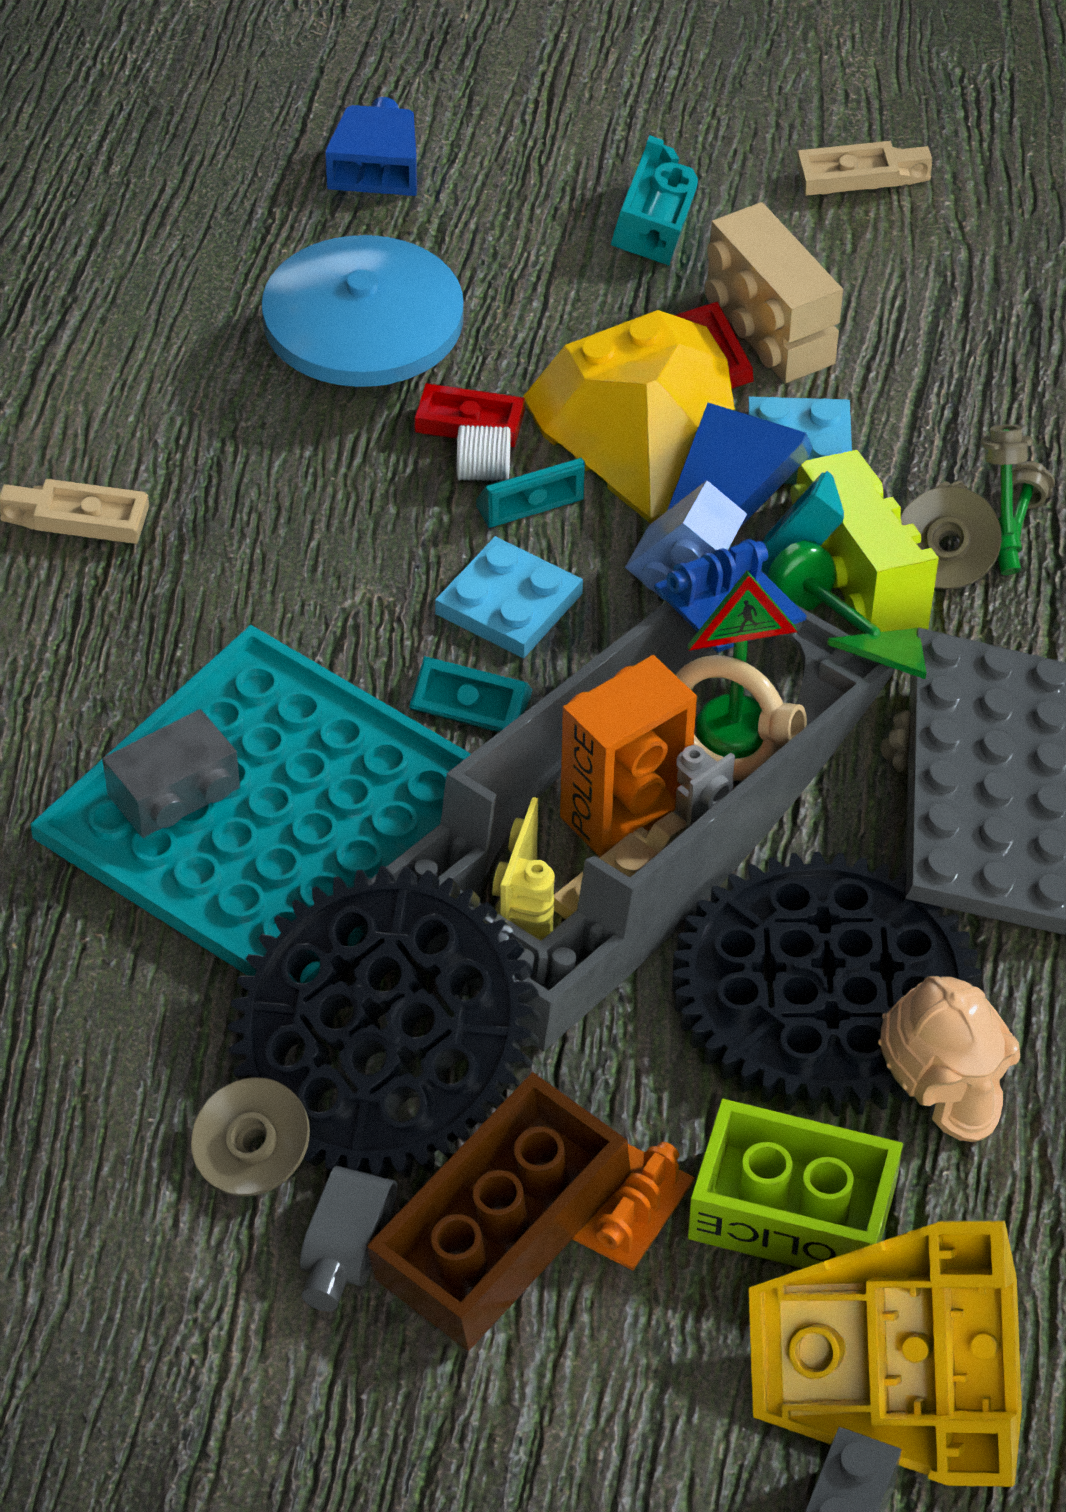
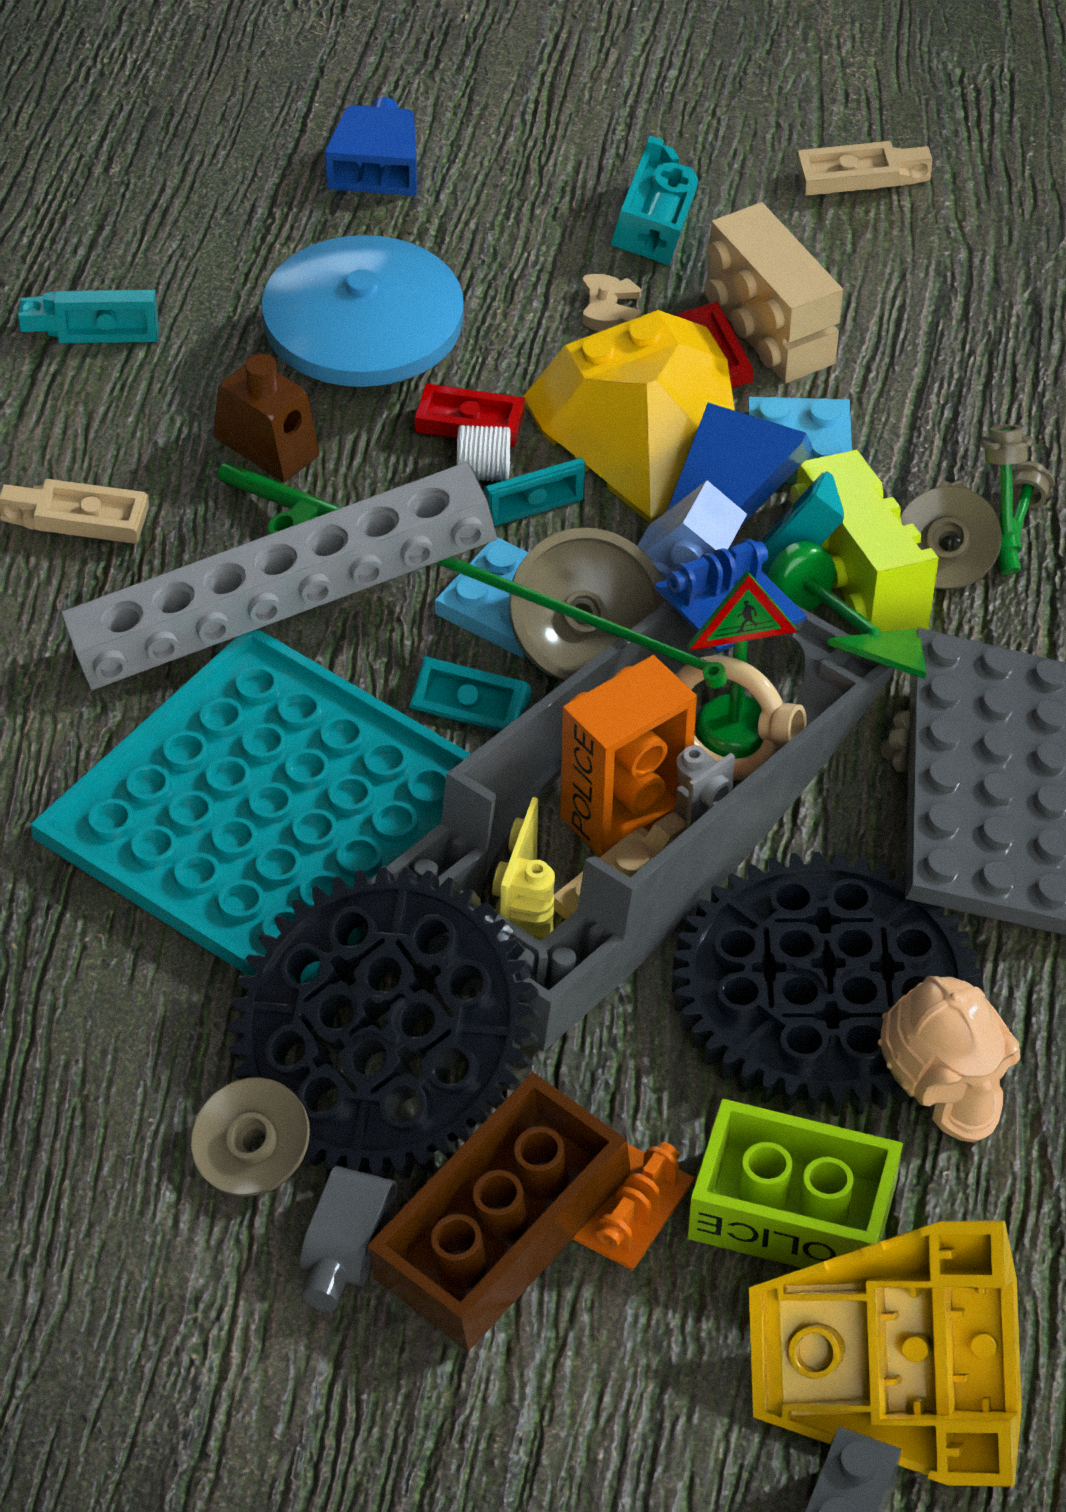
(92, 316): none -> teal hinge
(171, 773): flat silver brick -> none
(266, 418): none -> reddish brown torso
(279, 575): none -> light grey brick
(306, 507): none -> green piece
(592, 573): none -> dark tan dish
(603, 296): none -> tan piece

